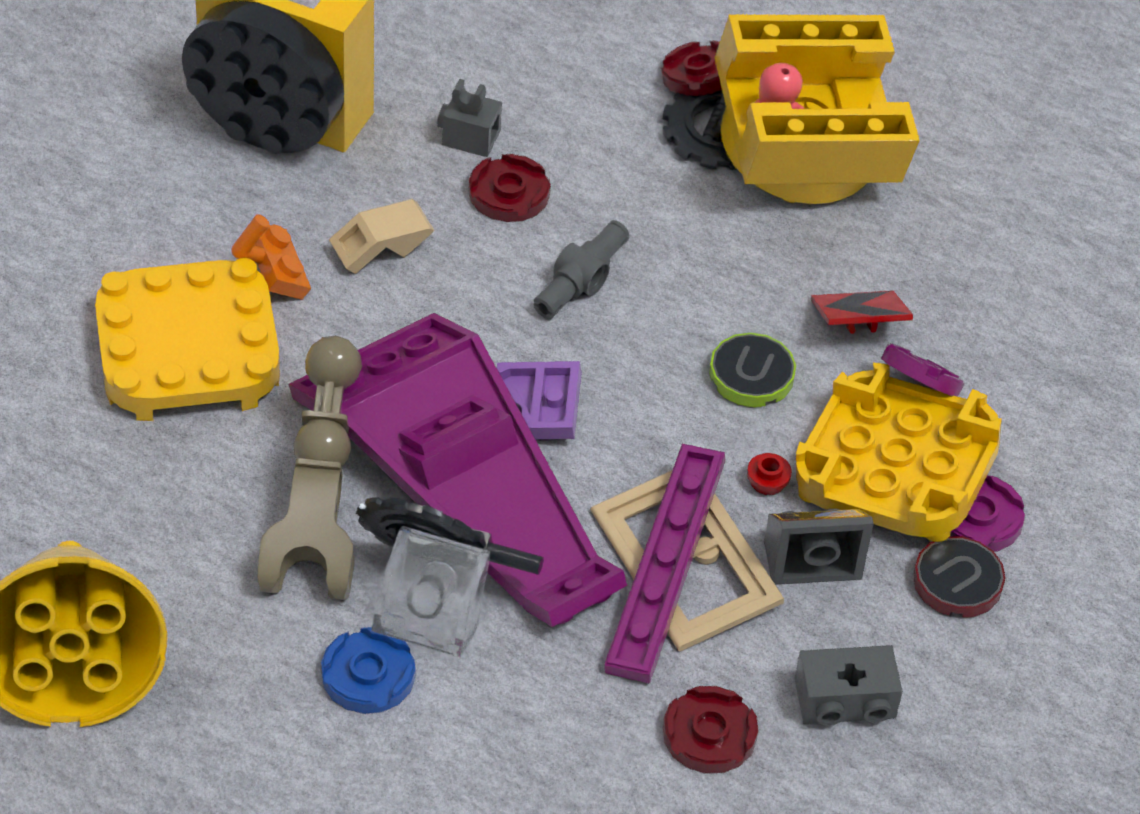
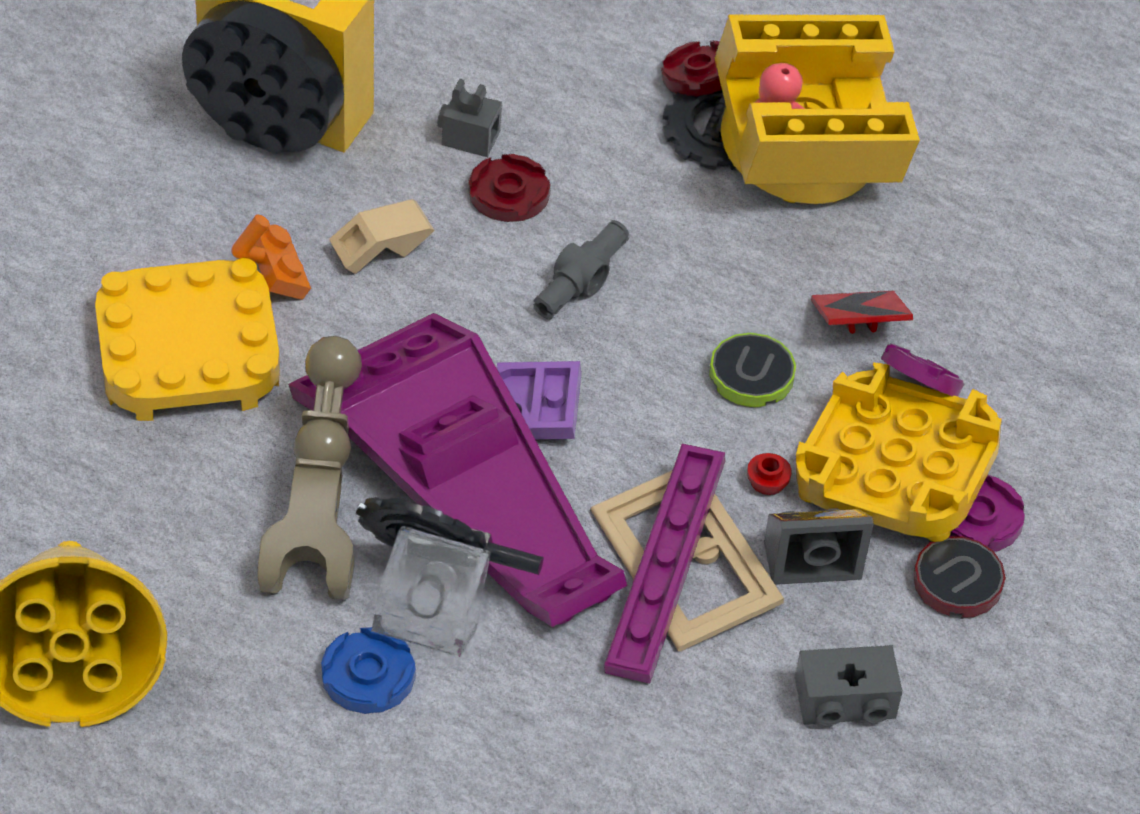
(710, 729): dark red tile -> none

